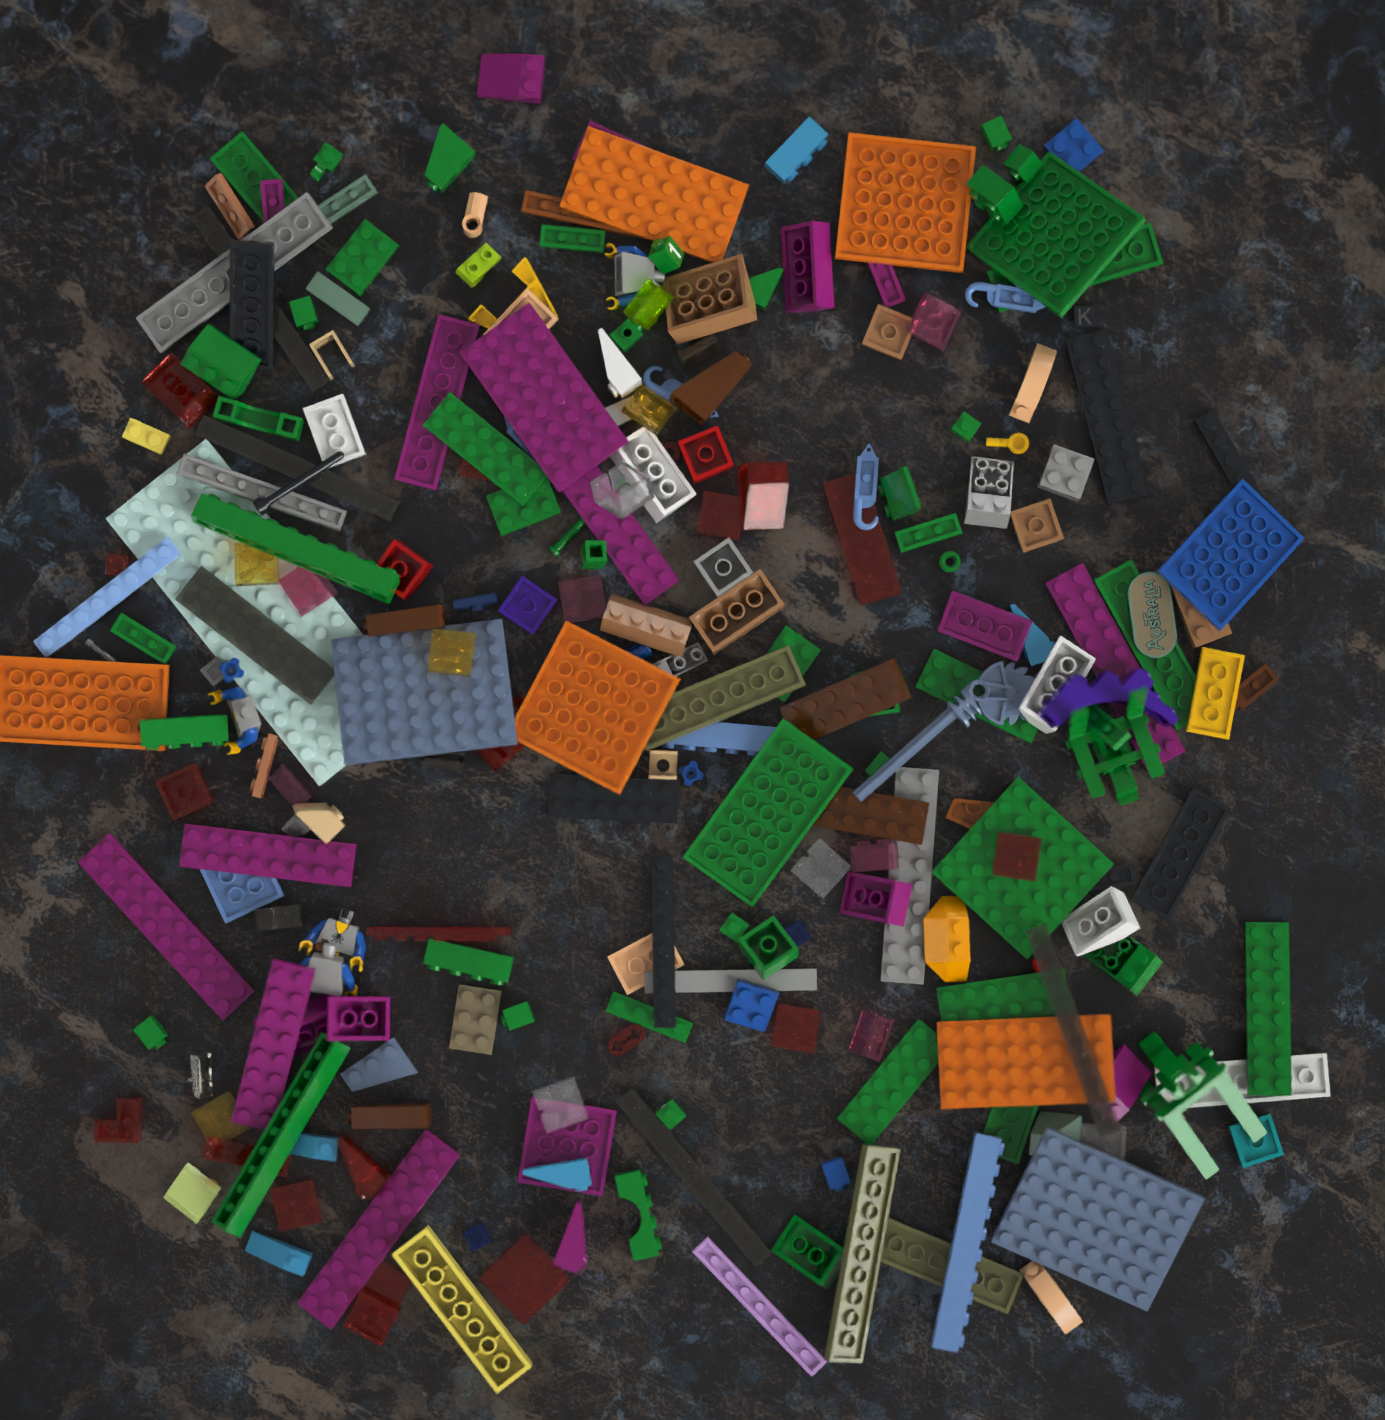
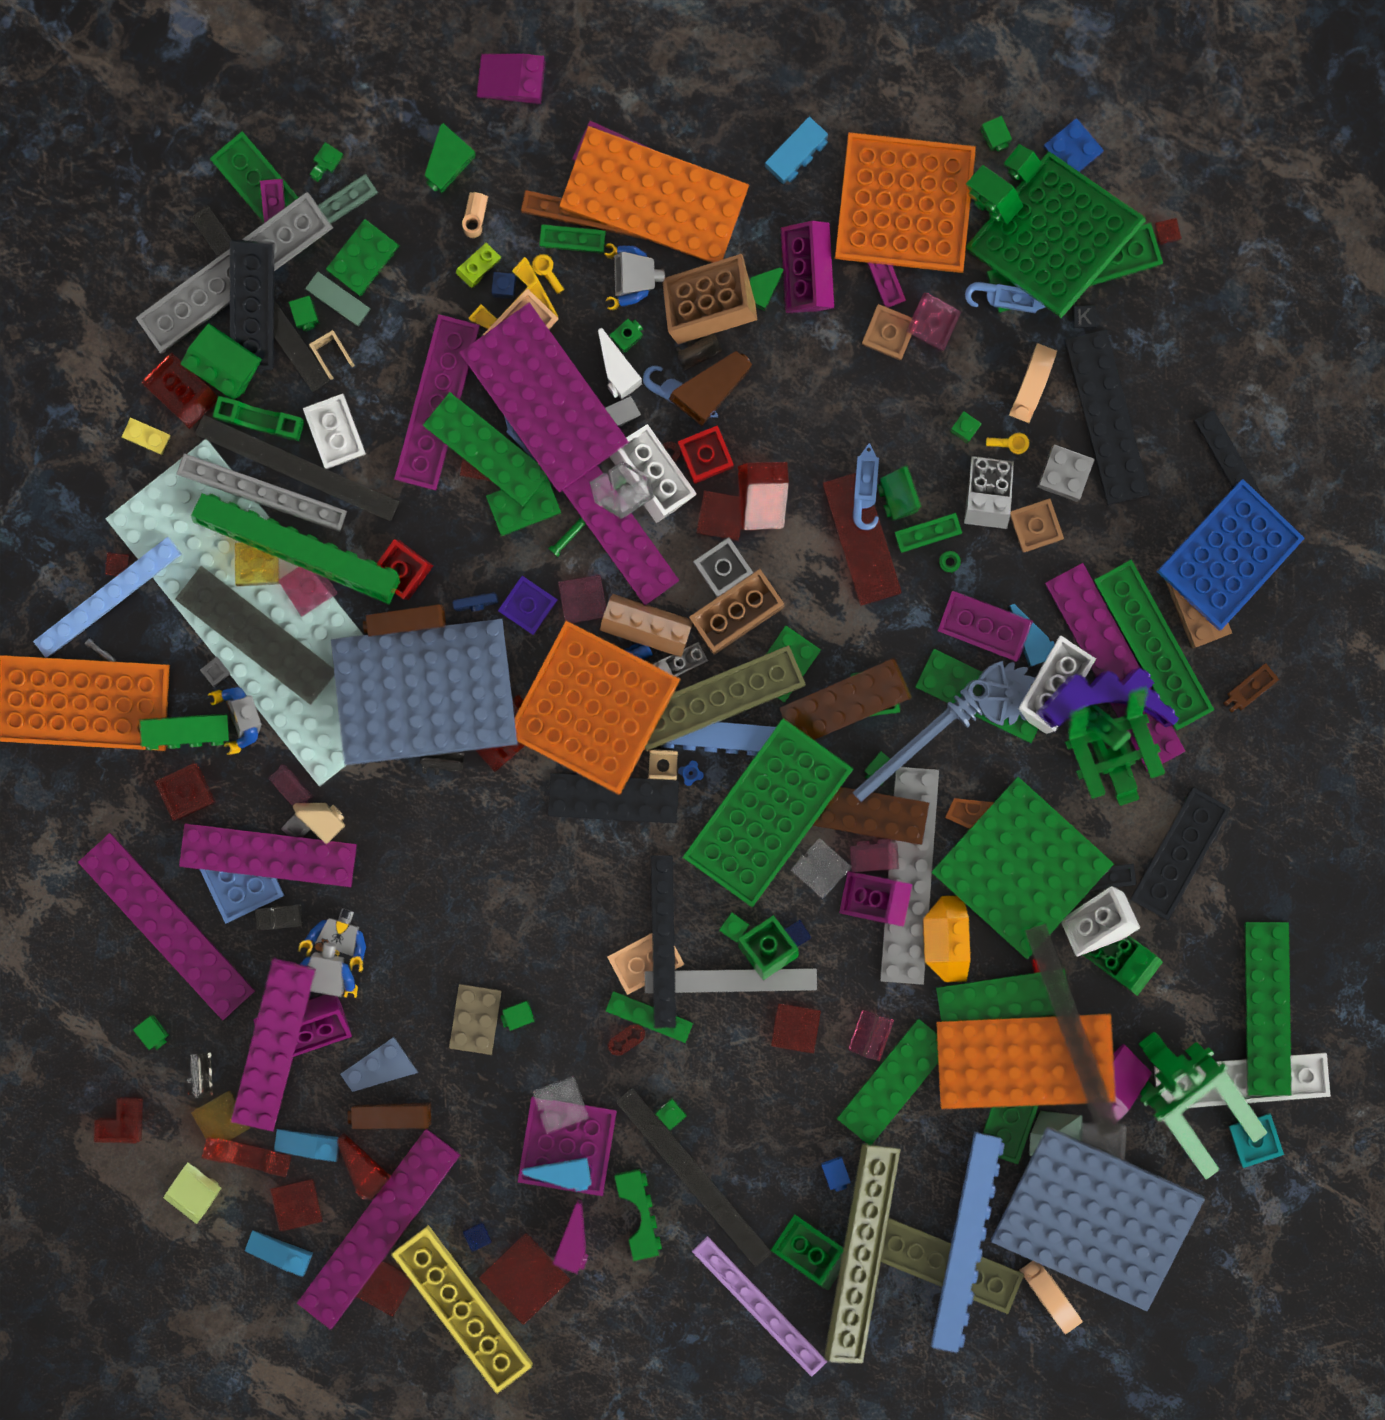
(143, 638): green plate -> none
(225, 668): blue plate -> none
(229, 206): nougat plate -> none
(263, 504): black piece -> none
(264, 765): nougat plate -> none
(280, 1135): green brick -> none
(358, 1018): magenta slope -> none
(372, 1317): clear red plate -> none
(440, 933): clear red wing -> none
(451, 652): clear yellow plate -> none
(468, 960): green brick -> none
(504, 285): none -> dark blue brick
(543, 266): none -> yellow plate
(593, 554): green brick -> none
(648, 304): clear neon green brick -> none
(649, 409): clear yellow plate -> none
(666, 254): green brick -> none
(751, 1005): blue plate -> none
(1016, 856): clear red plate -> none
(1152, 615): dark tan tile -> none
(1168, 231): none -> clear red plate
(1215, 693): yellow tile -> none

